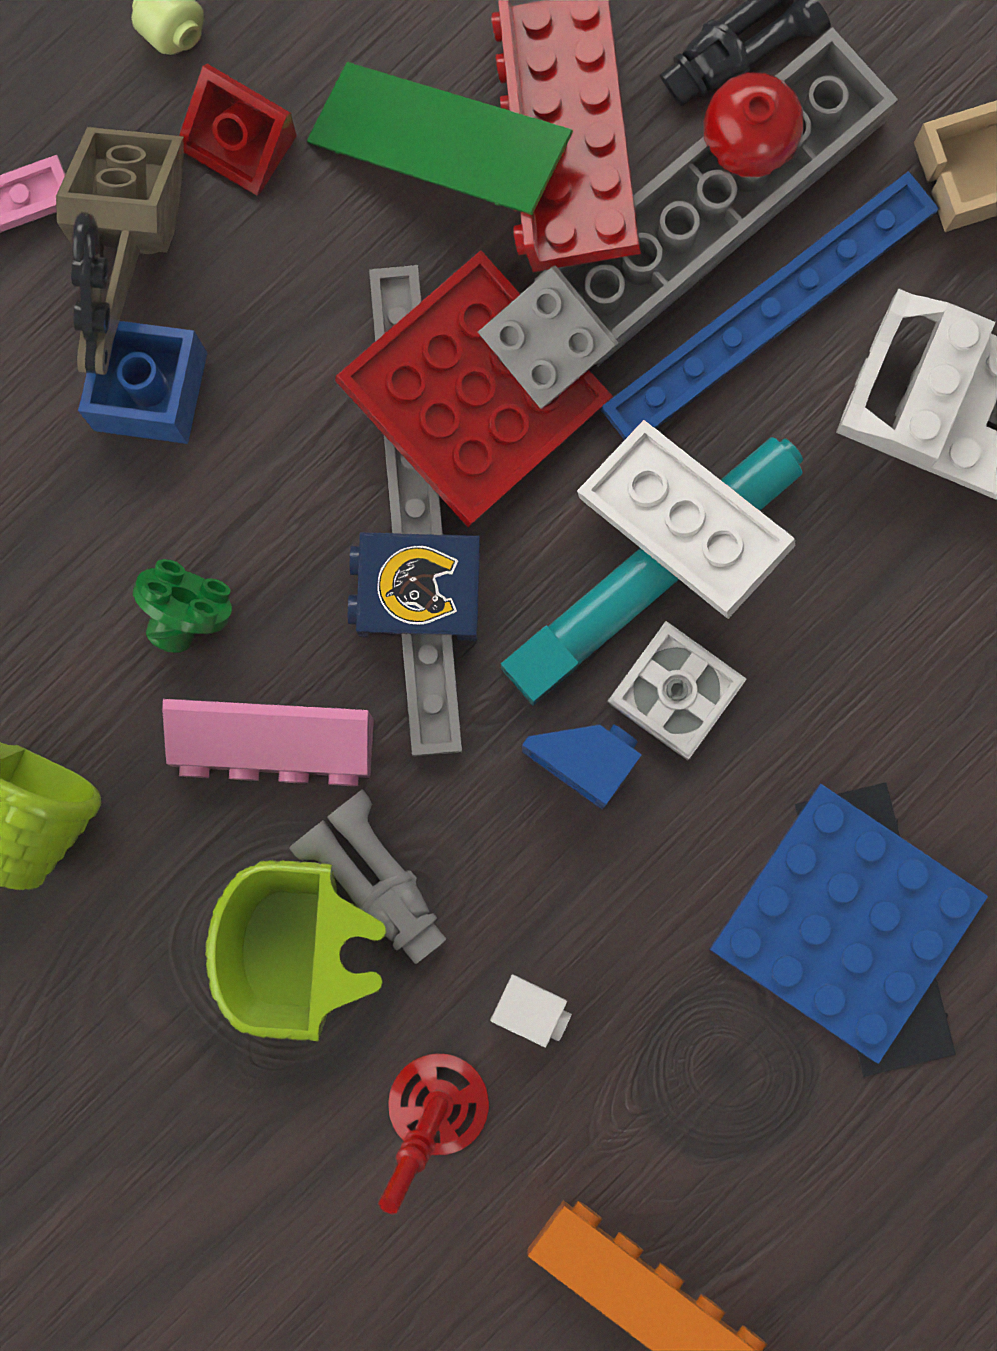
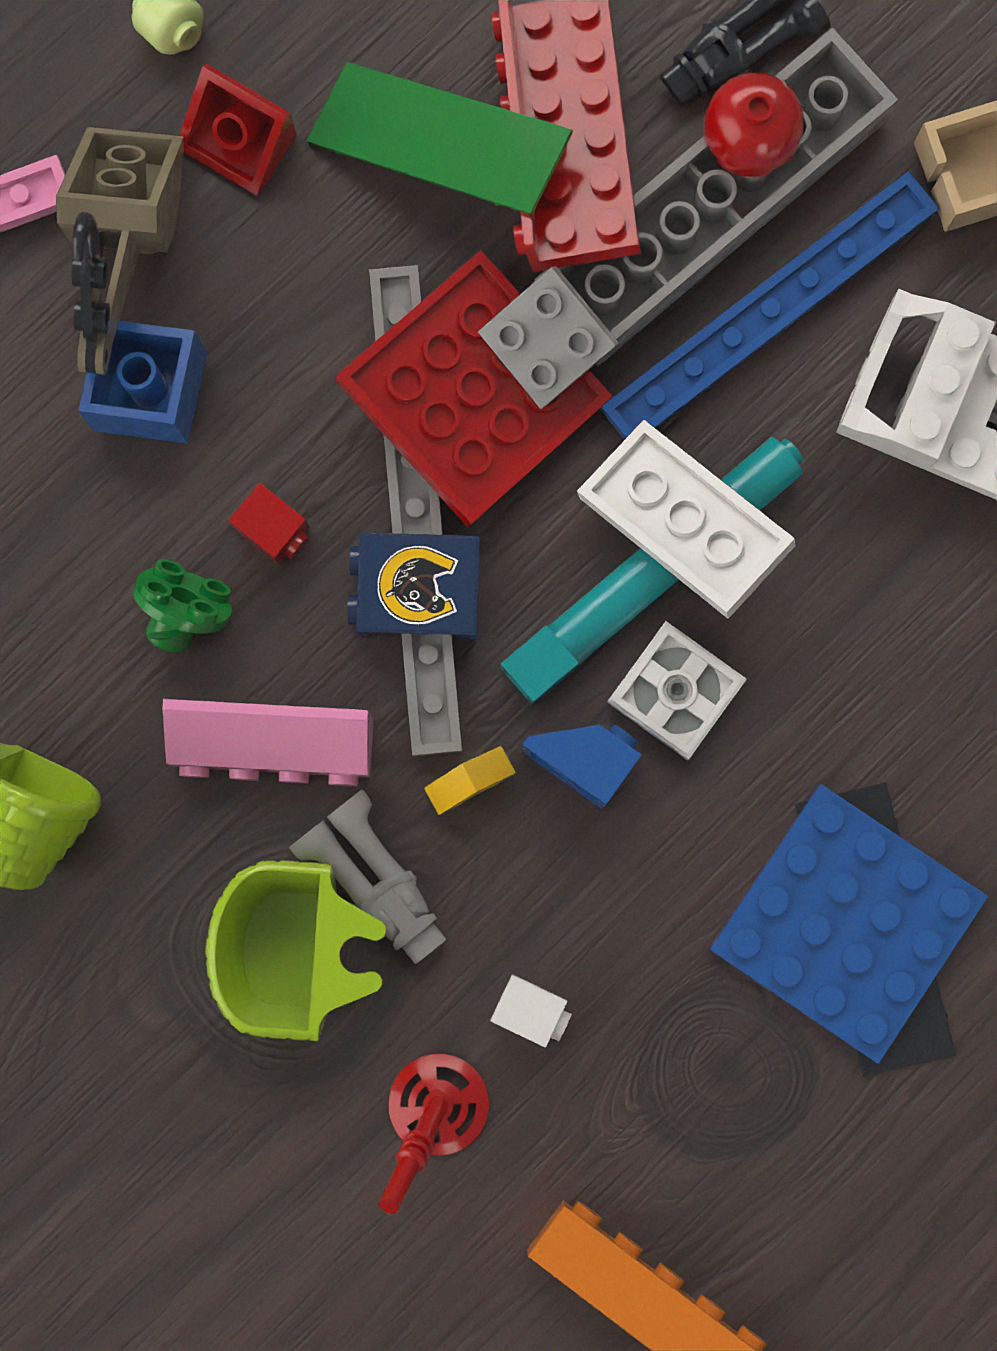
(271, 525): none -> red brick
(469, 780): none -> yellow piece

